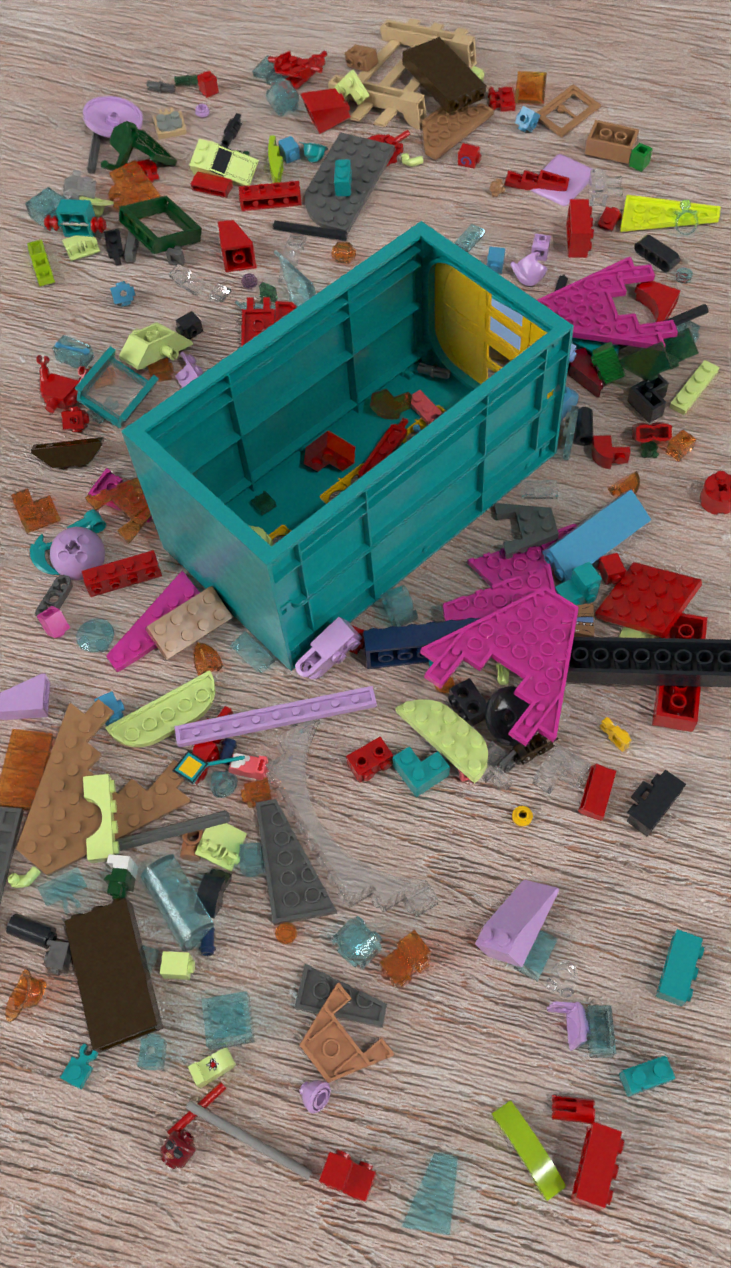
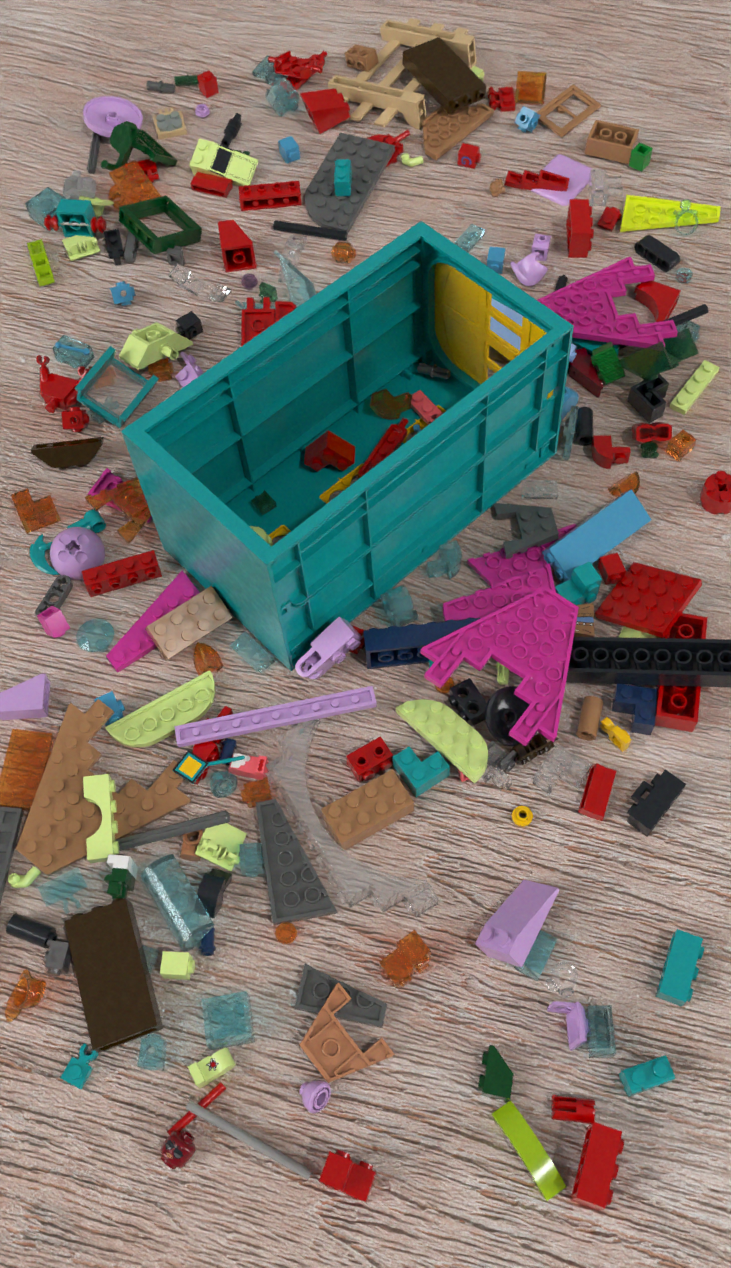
(275, 160): lime slope -> none
(313, 151): teal piece -> none
(352, 85): yellowish green plate -> none
(357, 942): clear light blue brick -> none
(367, 810): none -> medium nougat brick
(434, 1199): clear light blue wing -> none
(449, 561): none -> clear light blue brick
(498, 1077): none -> dark green slope
(589, 718): none -> medium nougat pin
(640, 703): none -> dark blue brick

